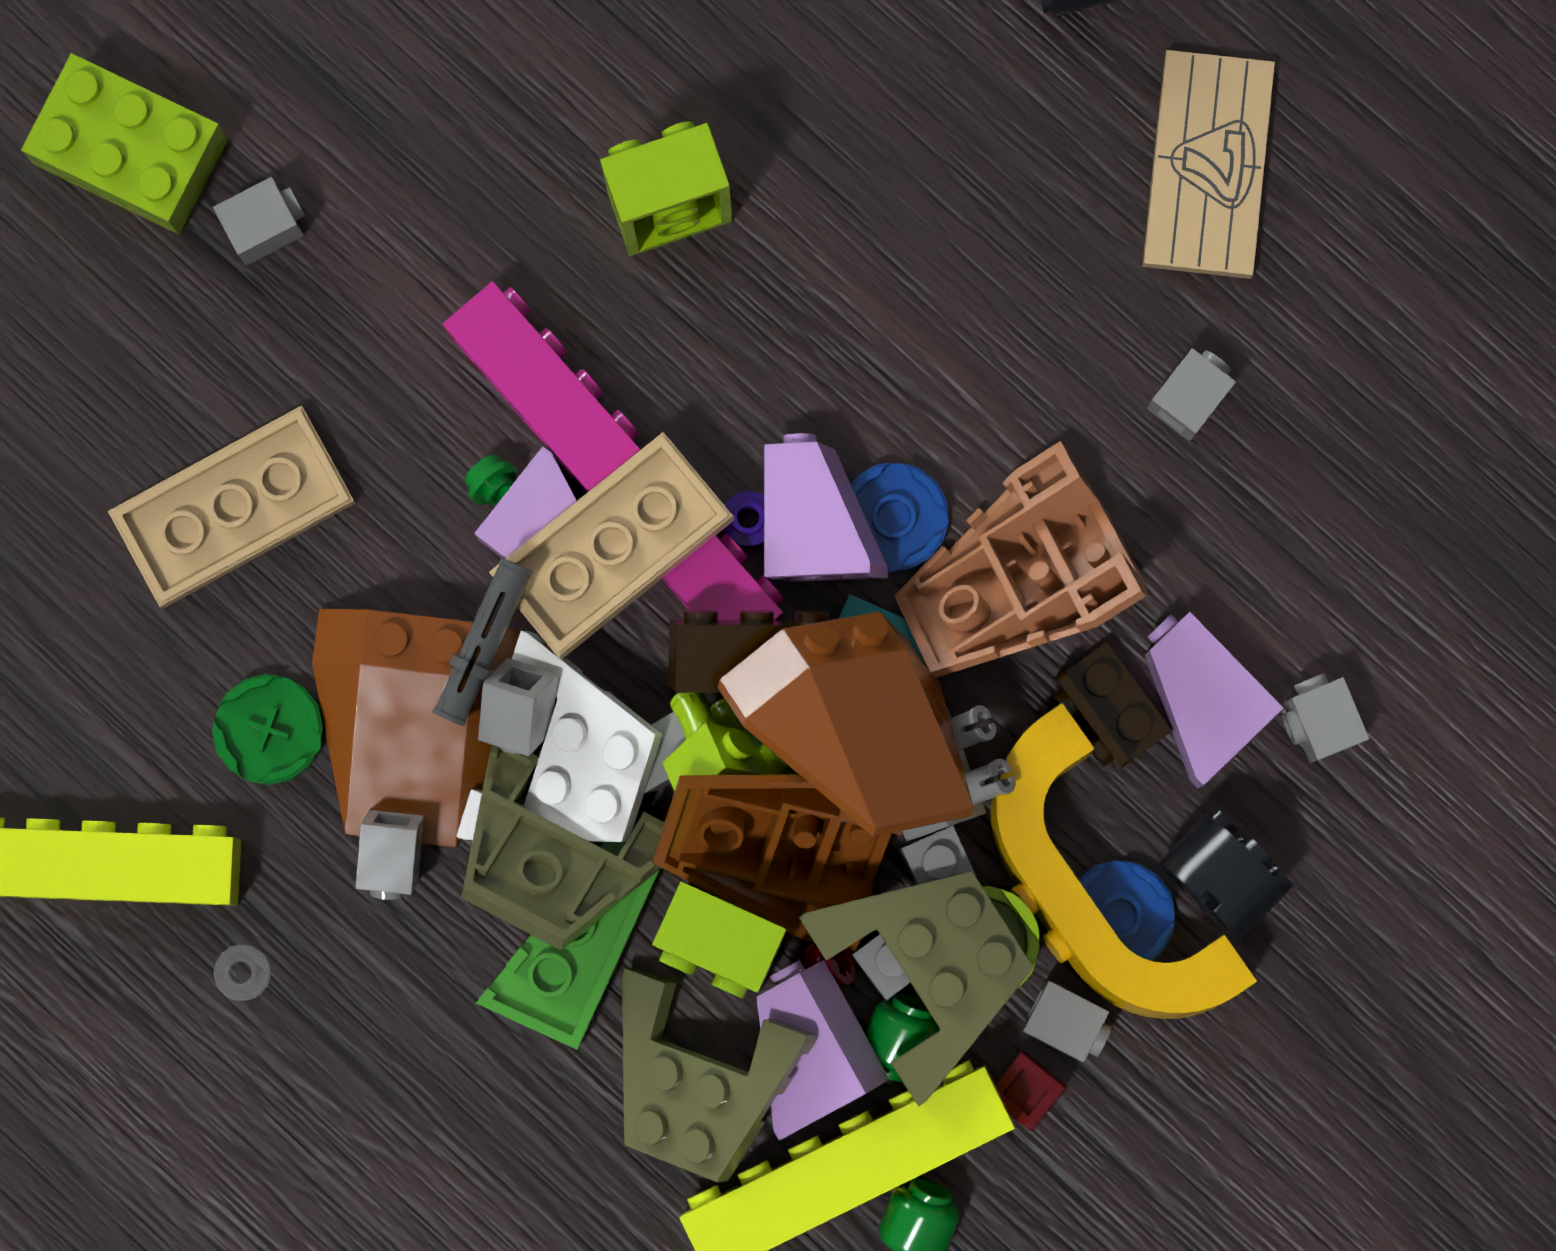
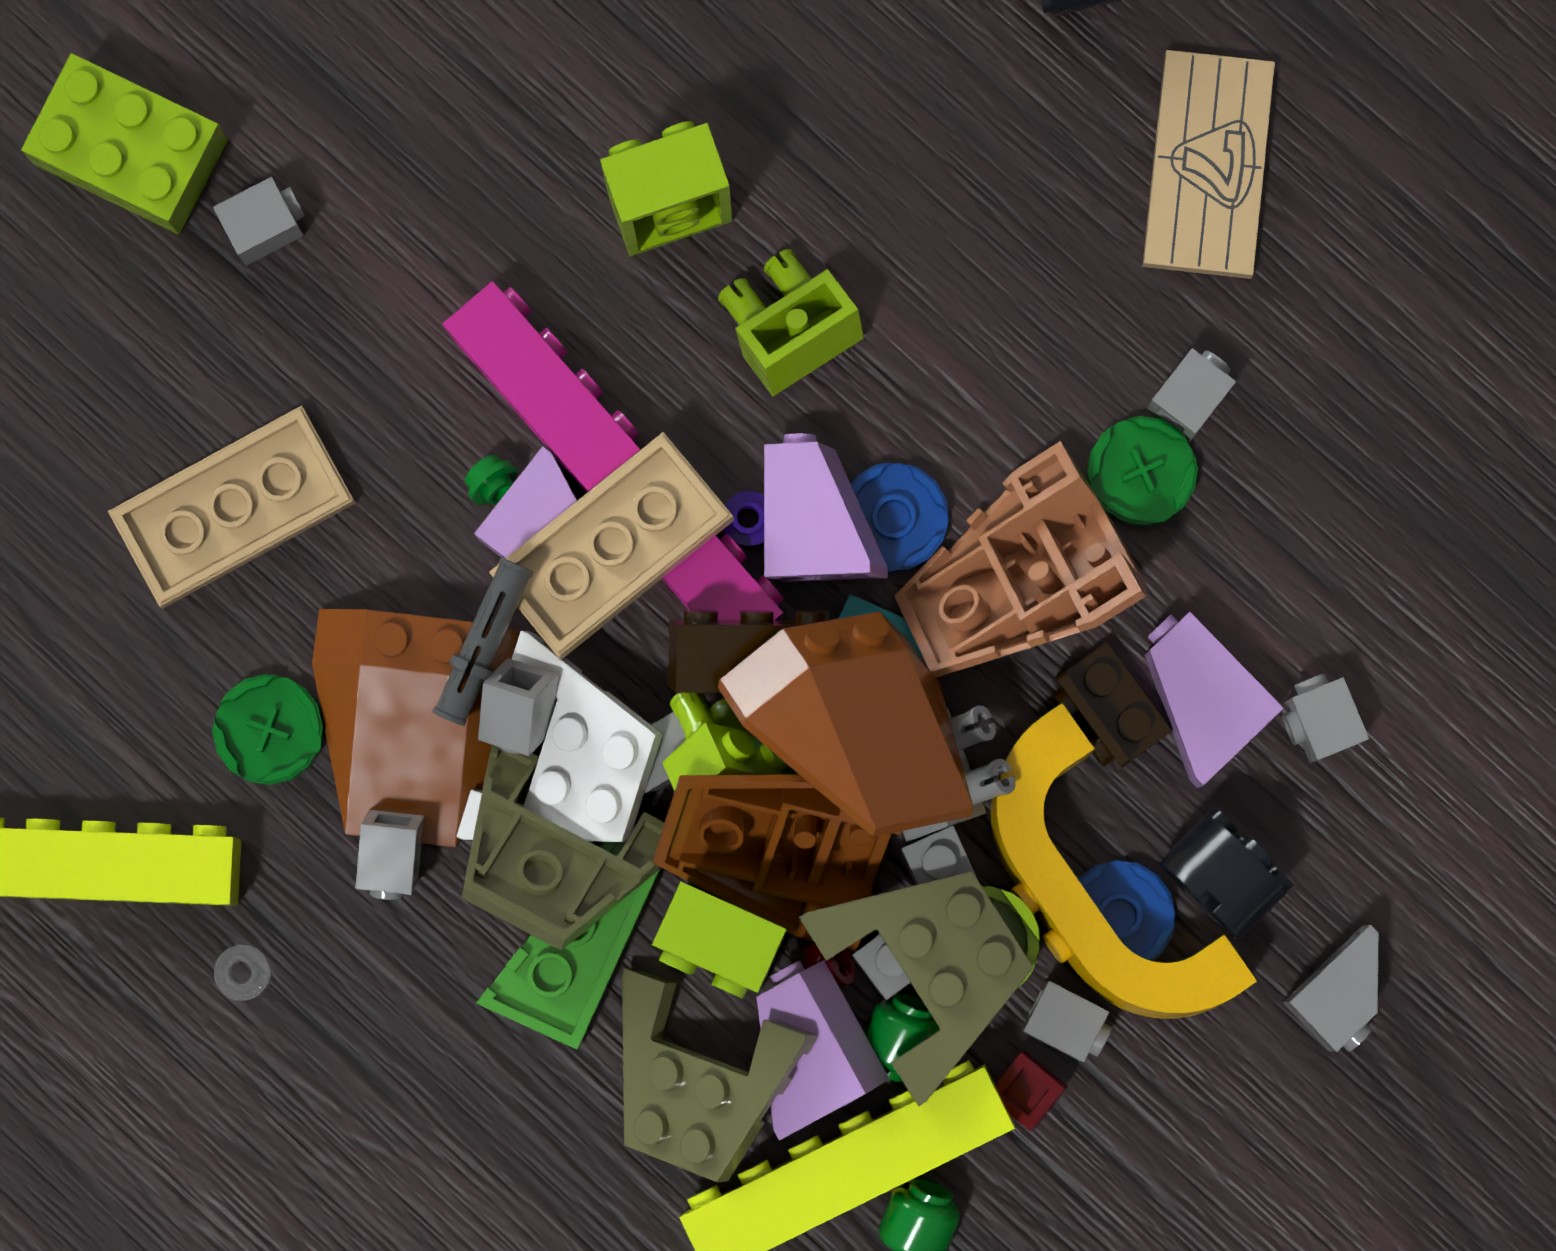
(798, 330): none -> lime brick
(1142, 471): none -> green tile
(1341, 993): none -> light grey slope

